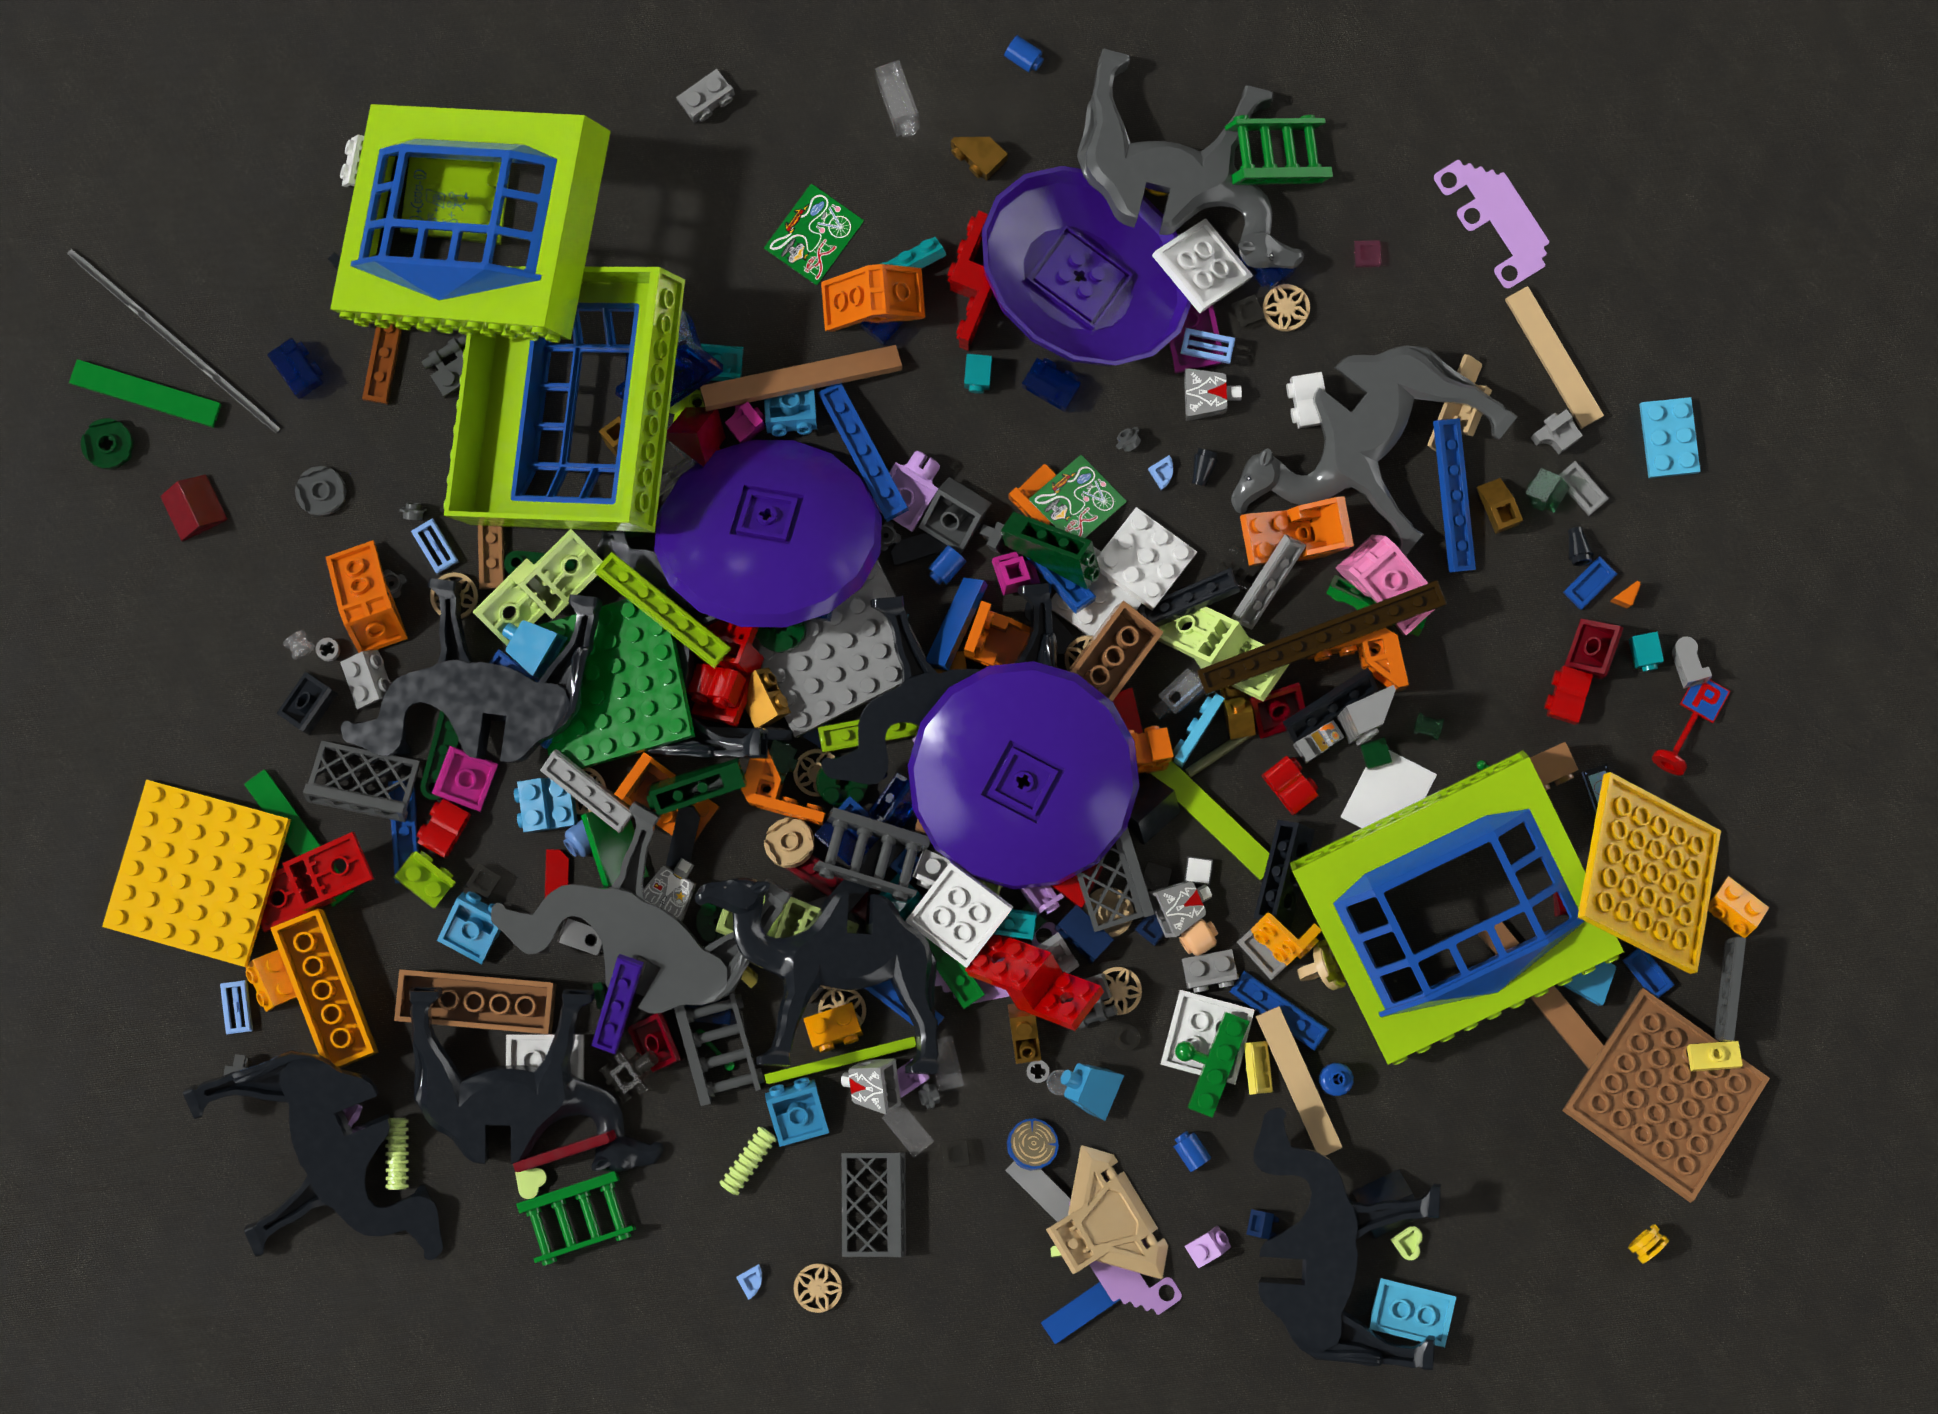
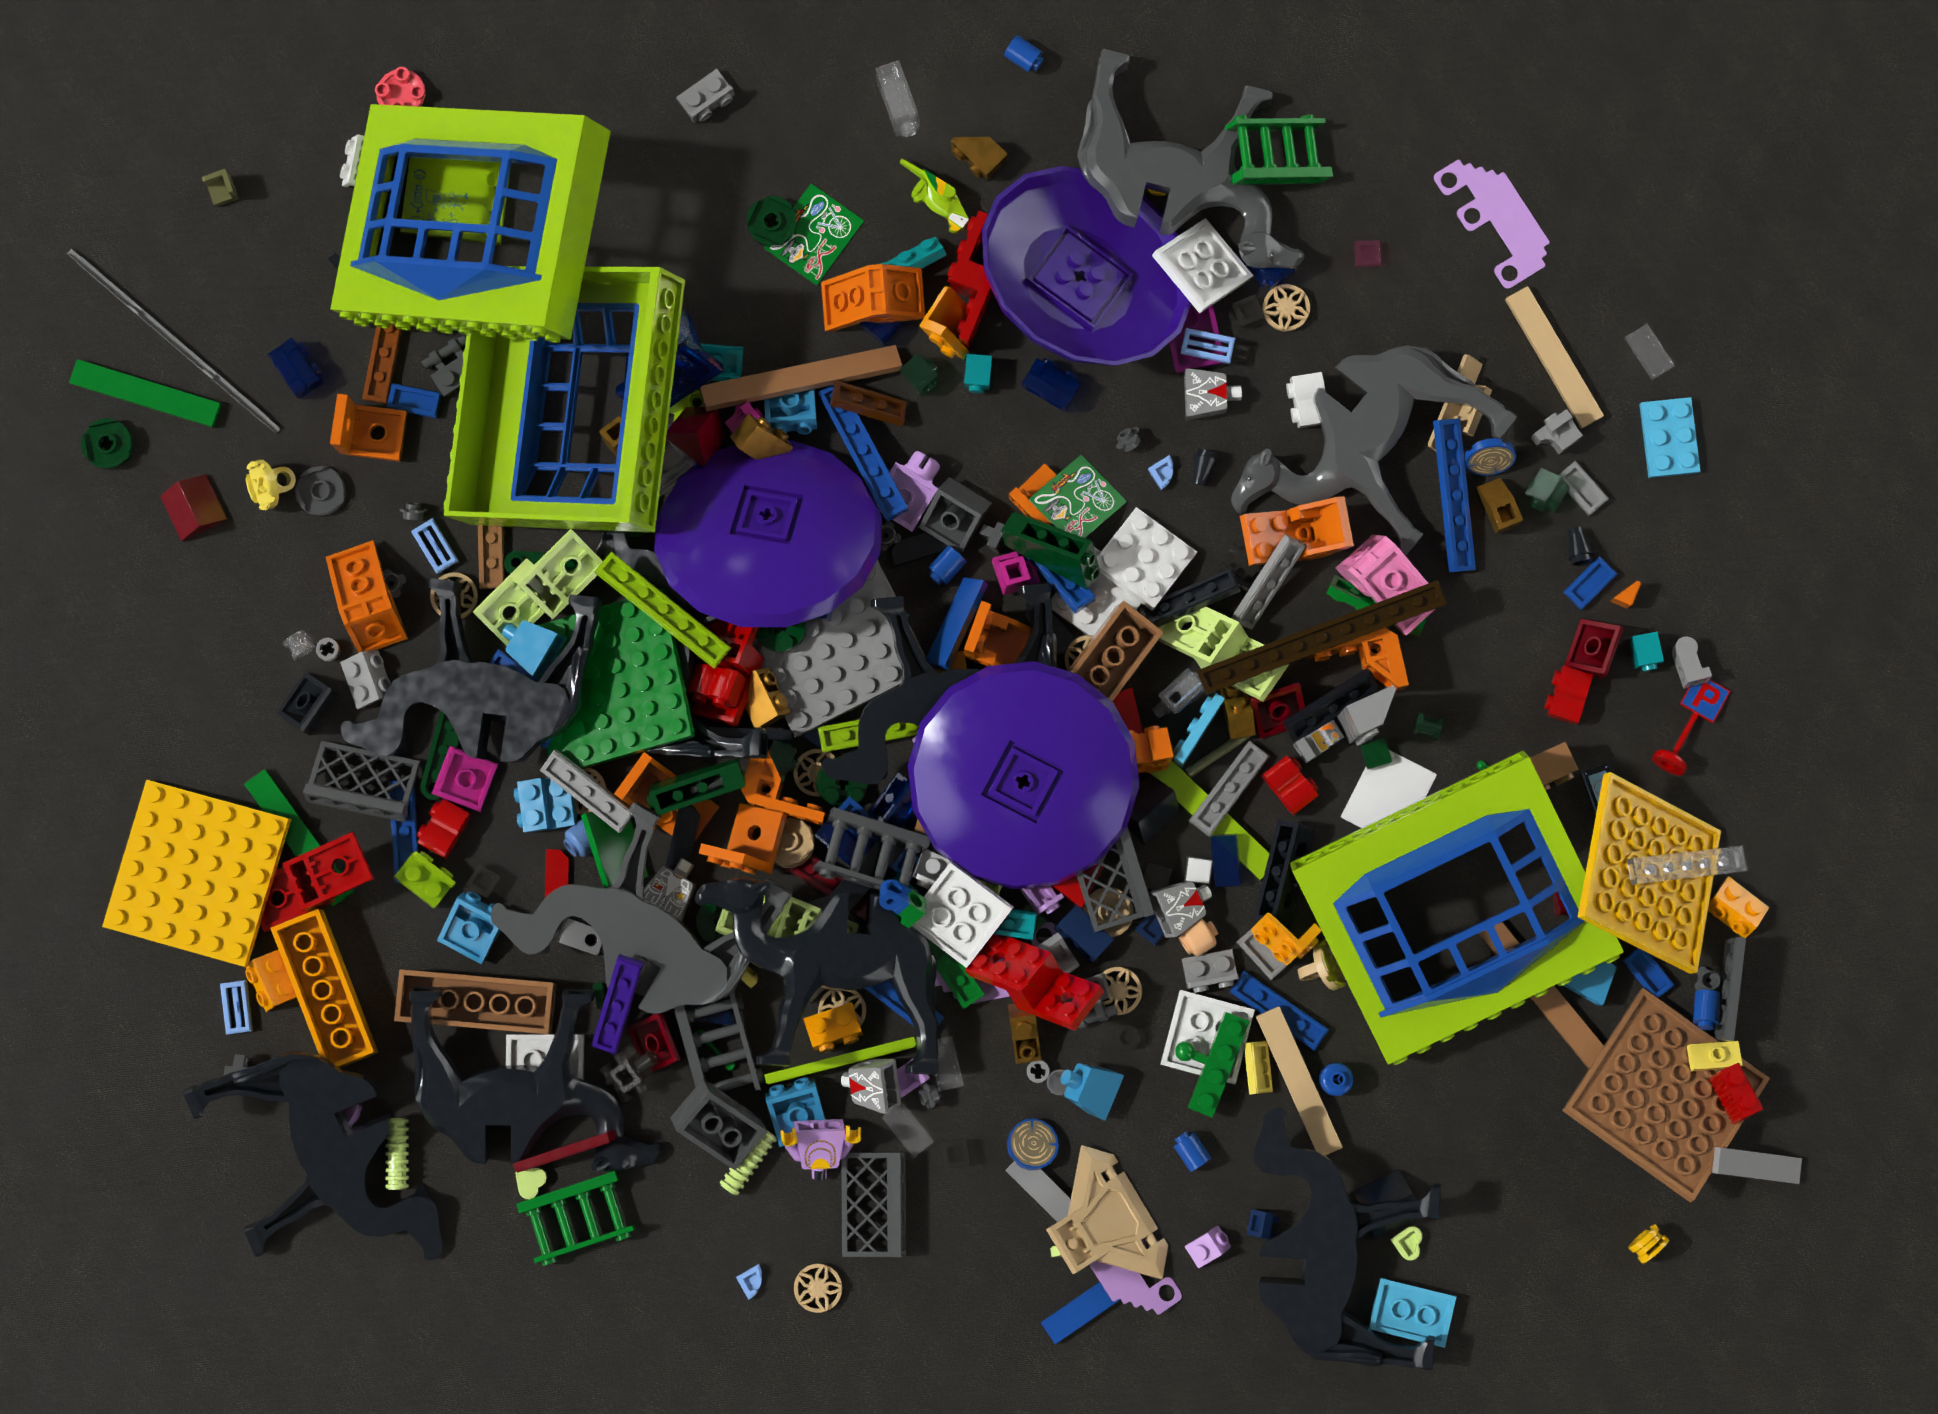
(220, 187): none -> olive panel
(263, 483): none -> light yellow tile
(354, 428): none -> orange bracket
(400, 88): none -> coral dish
(414, 400): none -> blue tile
(718, 1124): none -> dark grey brick
(744, 851): none -> orange bracket
(759, 439): none -> pearl gold slope
(767, 208): none -> dark green plate
(820, 1144): none -> lavender torso
(868, 403): none -> reddish brown tile
(902, 901): none -> leg
(920, 375): none -> clear green brick
(938, 197): none -> lime animal
(943, 321): none -> light orange bracket
(1225, 860): none -> clear blue tile
(1229, 788): none -> light grey tile
(1490, 457): none -> tile
(1649, 351): none -> clear tile
(1686, 865): none -> clear tile
(1707, 1009): none -> blue brick
(1714, 976): none -> dark grey plate
(1736, 1093): none -> red brick
(1757, 1165): none -> light grey tile

